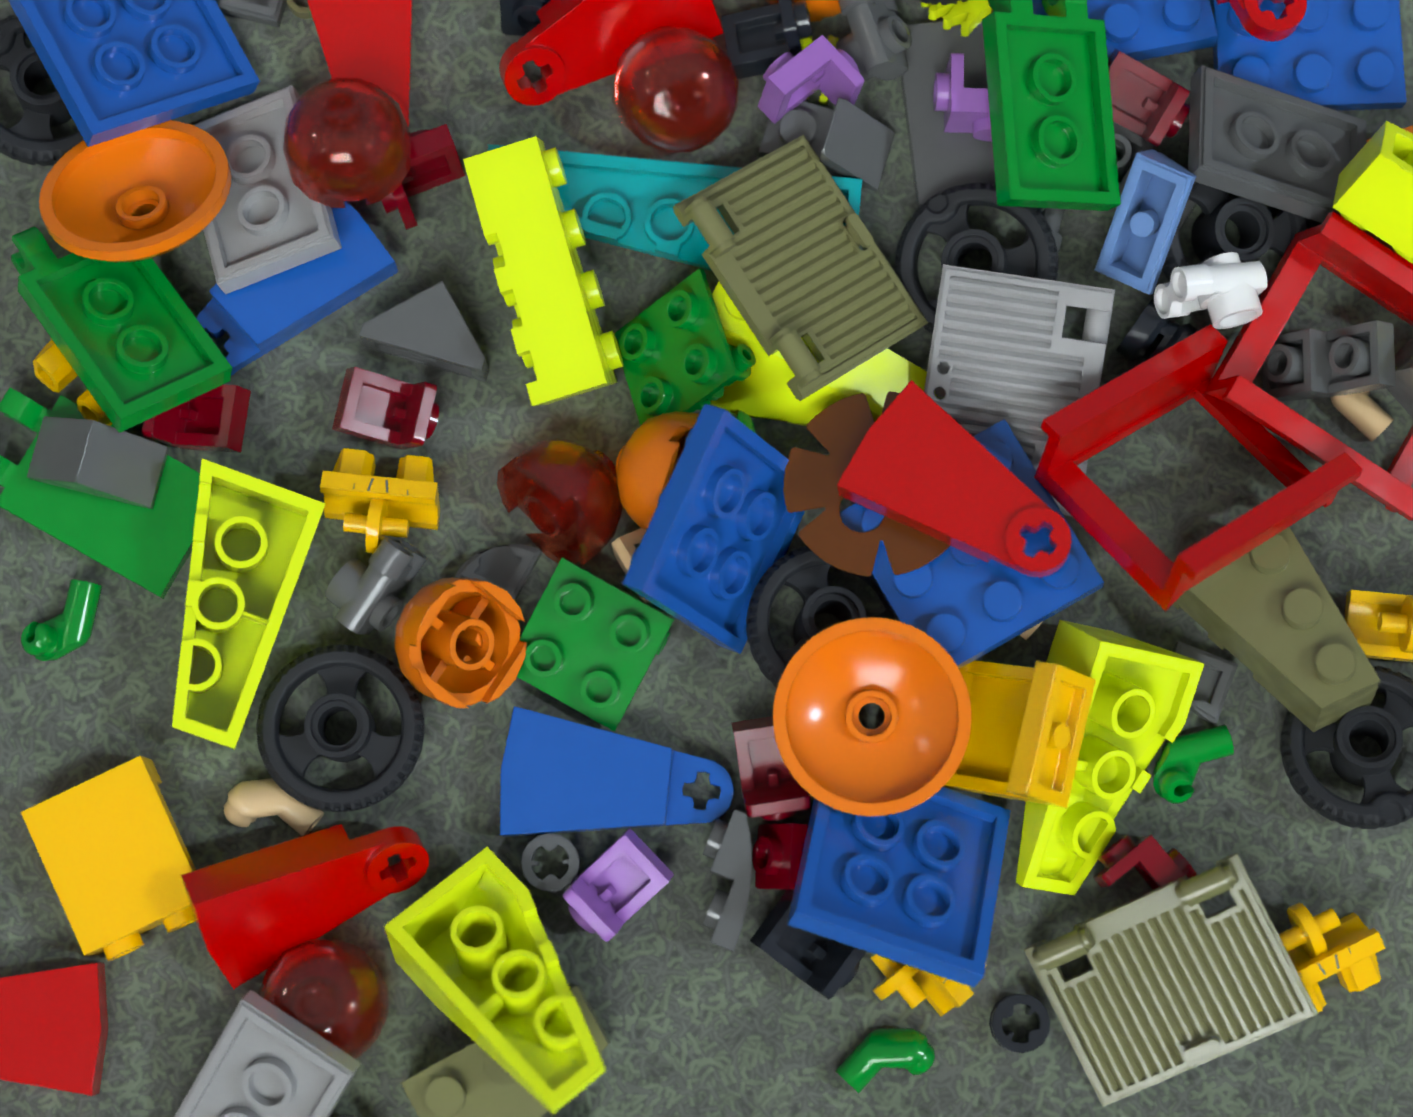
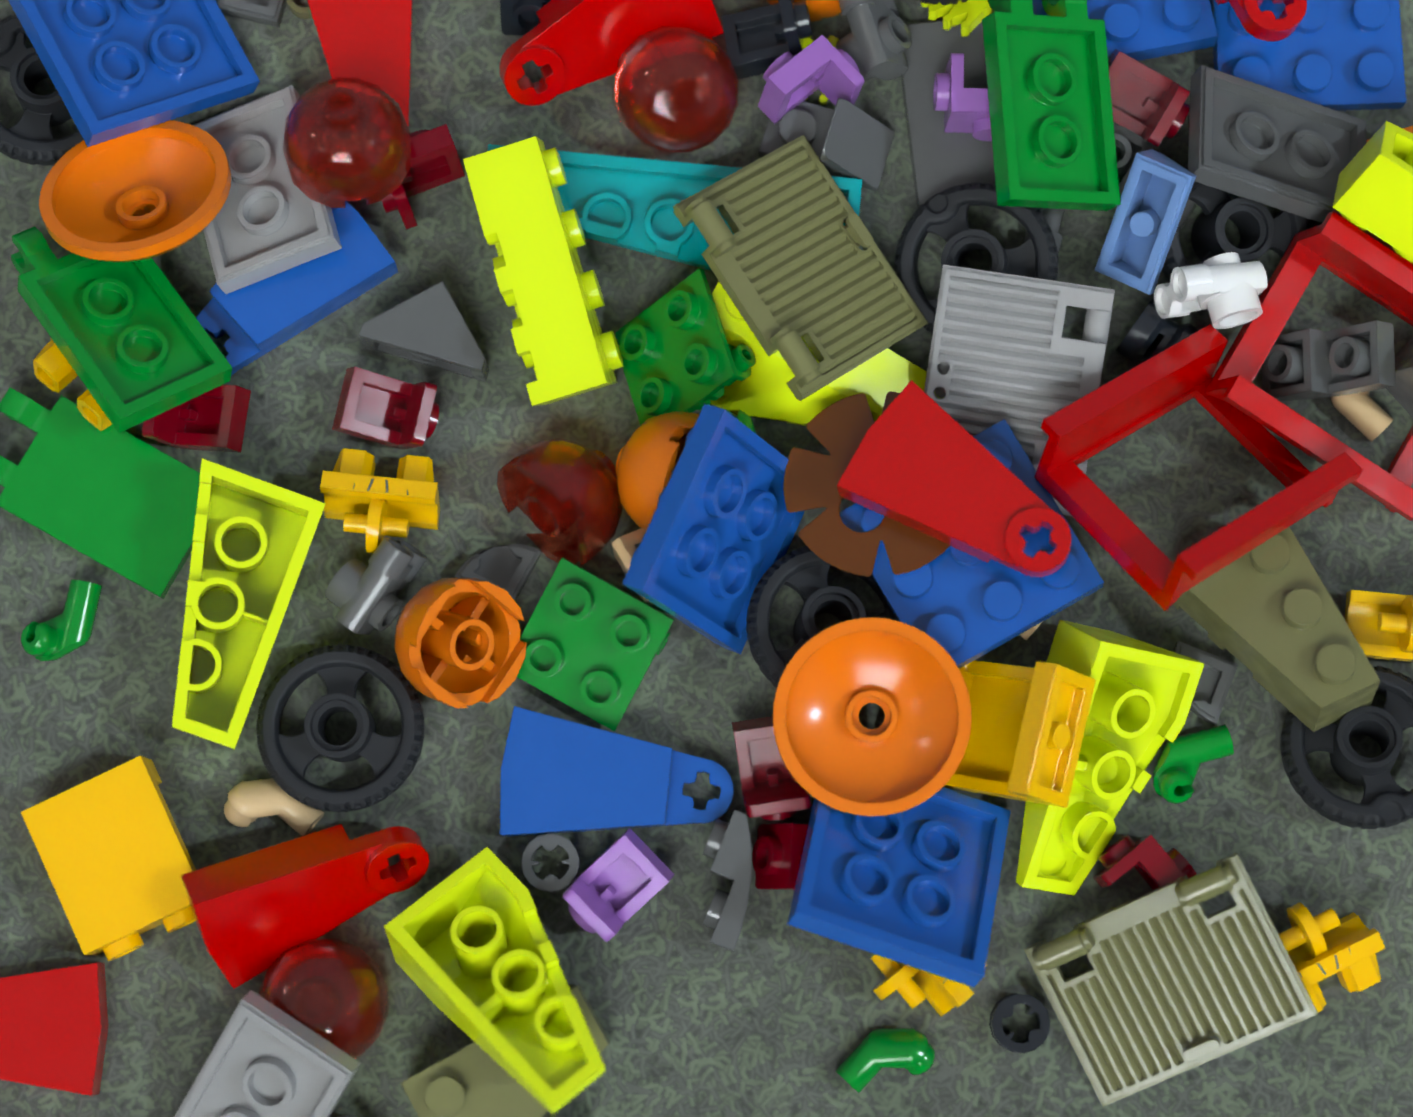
(98, 460): dark grey slope -> none
(810, 957): black bracket -> none

